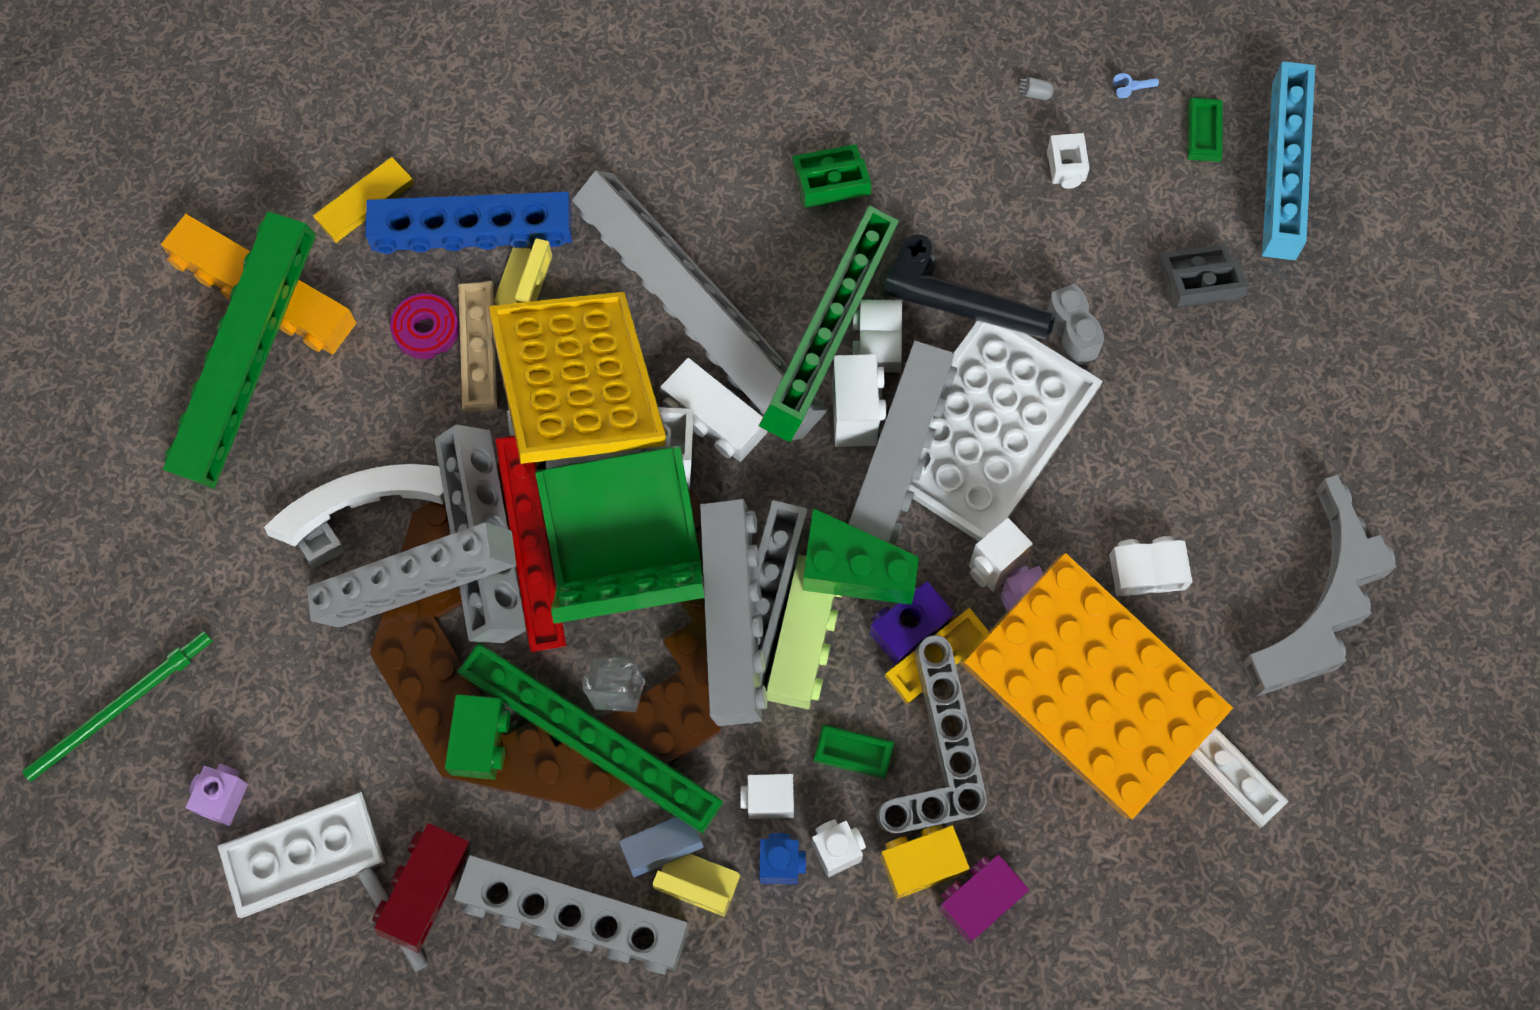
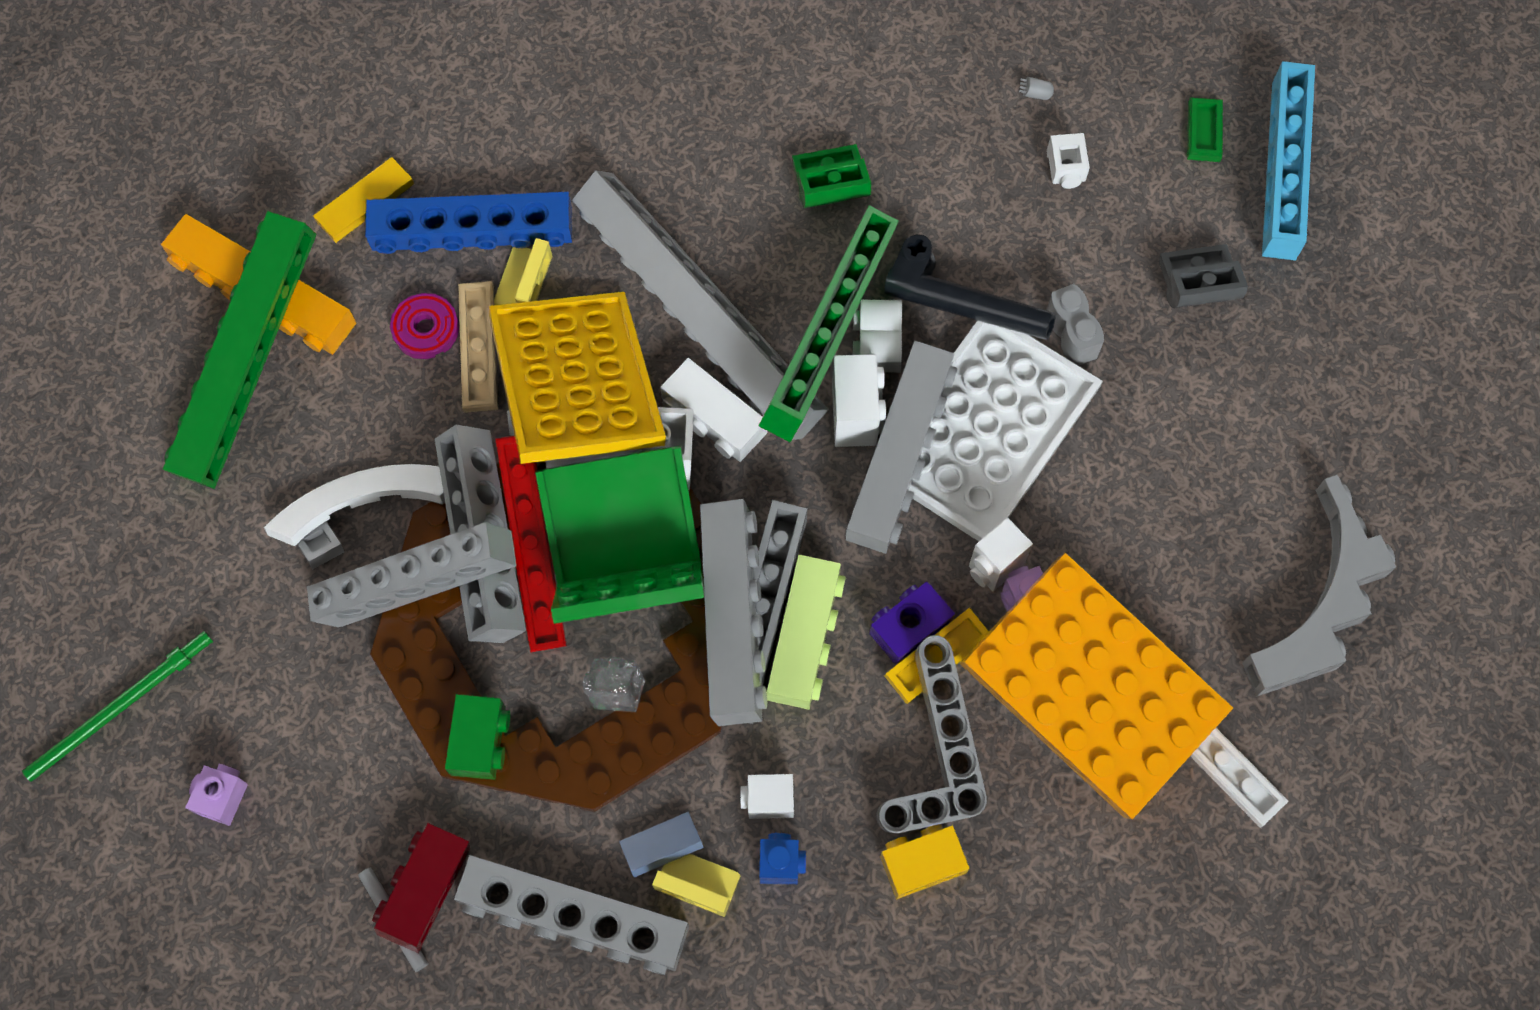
(300, 855): white tile -> none
(591, 738): green tile -> none
(837, 846): white brick -> none
(853, 751): green tile -> none
(856, 563): green wedge -> none
(982, 898): magenta brick -> none
(1125, 79): light blue hand -> none
(1150, 567): white brick -> none

